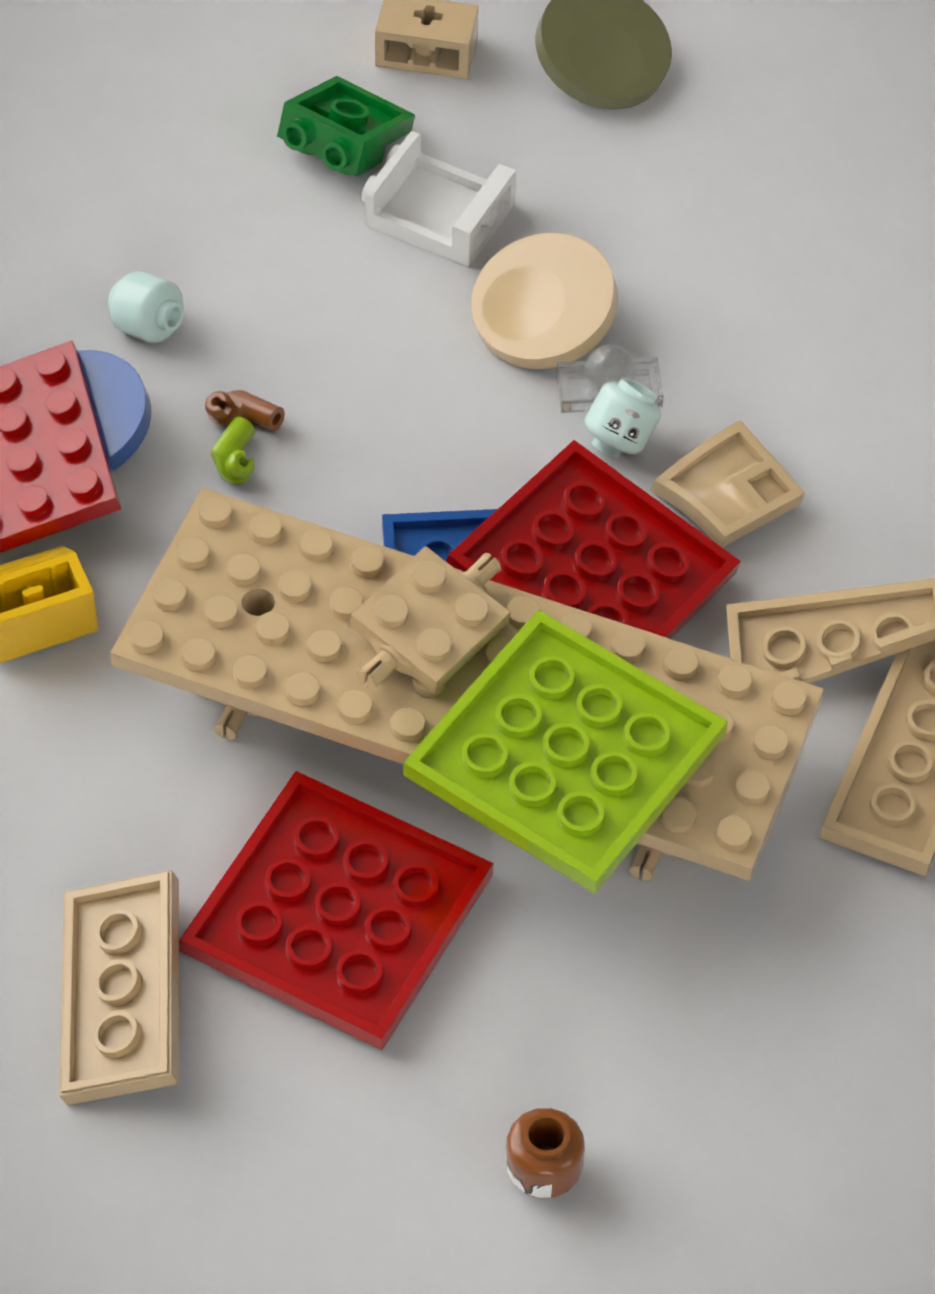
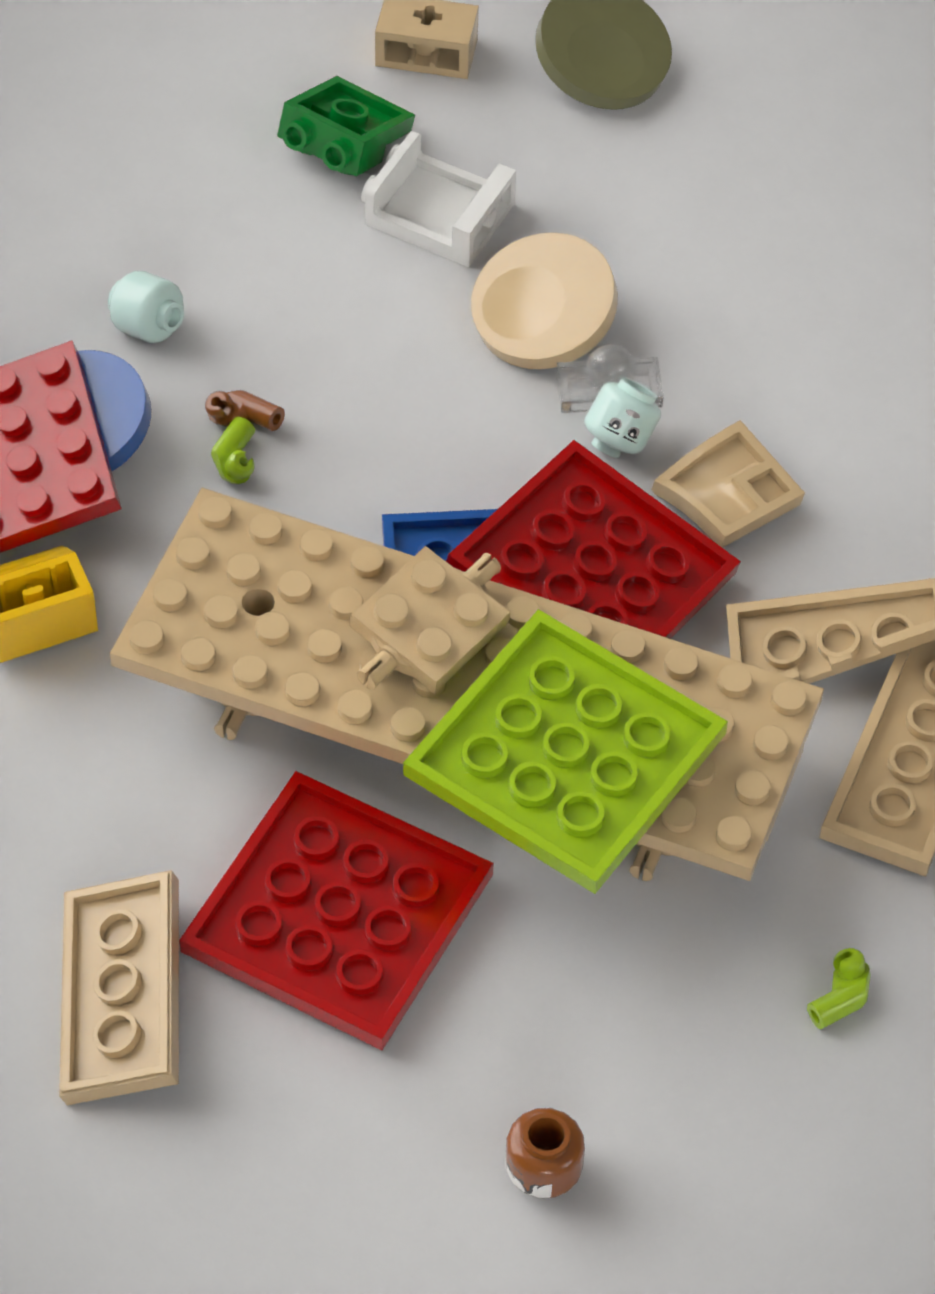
(848, 991): none -> lime arm

